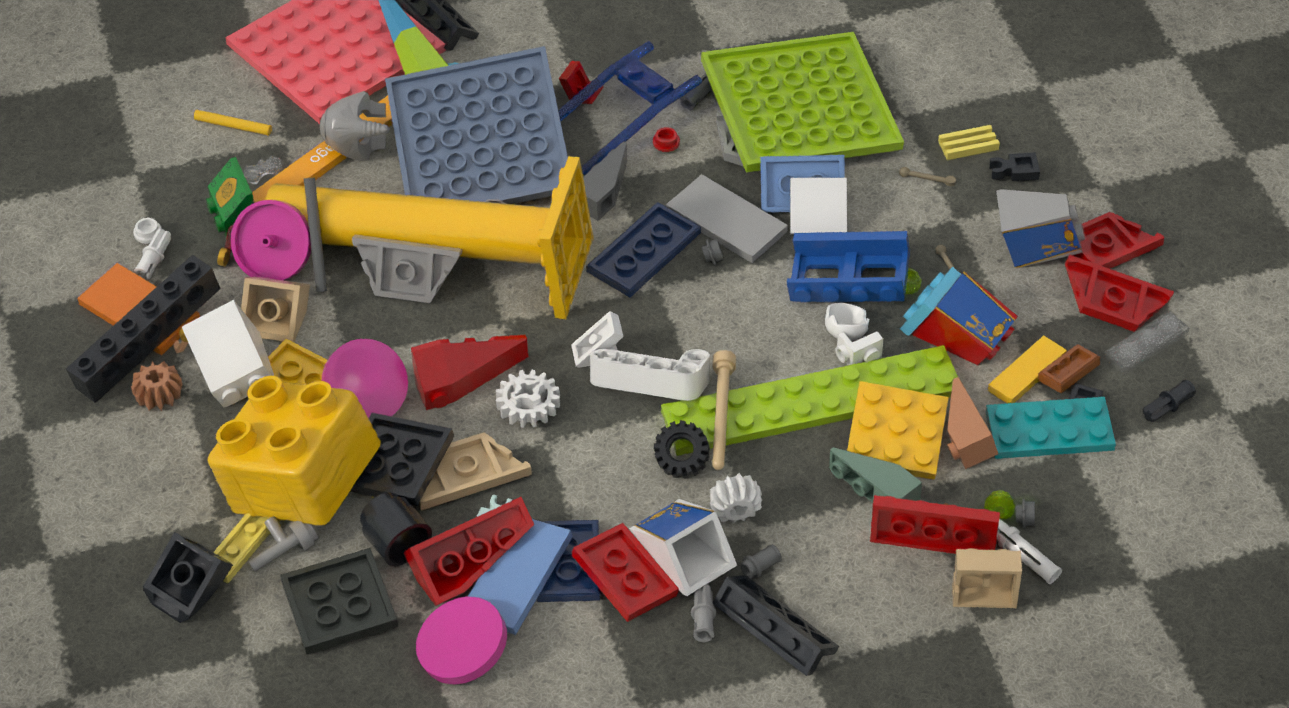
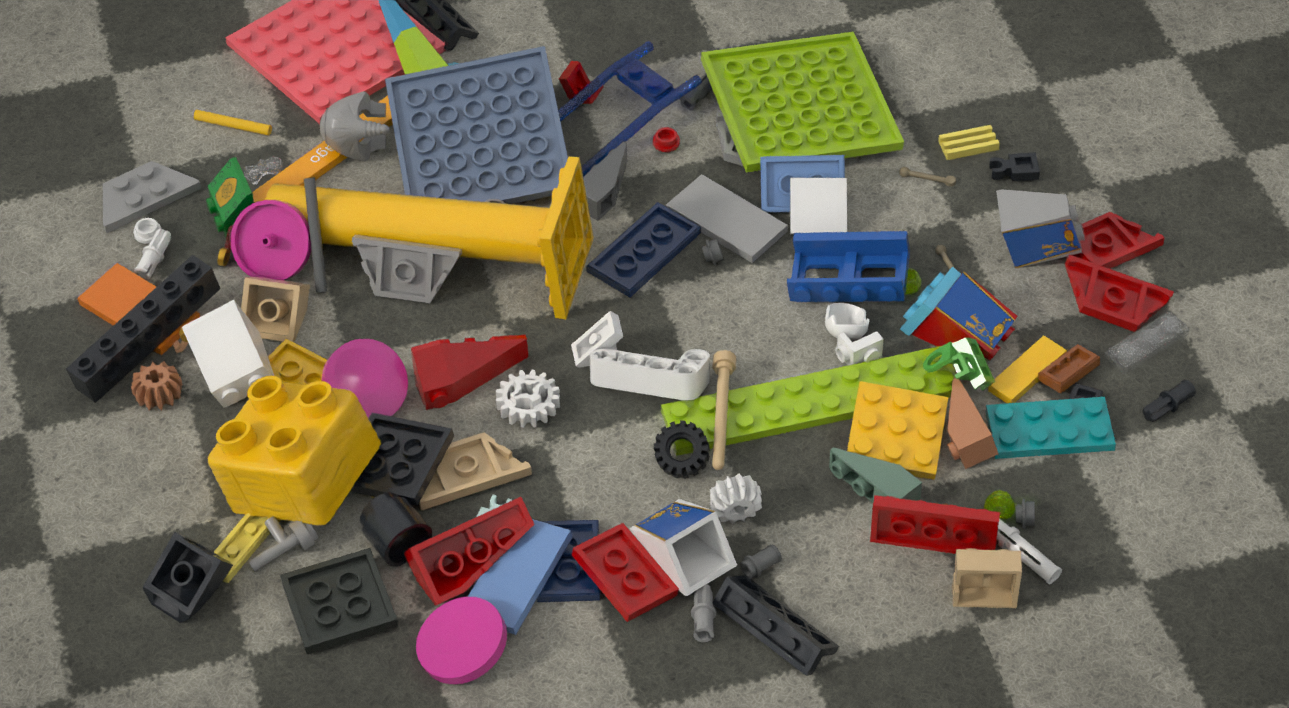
(143, 192): none -> light grey wing
(967, 361): none -> bright green piece

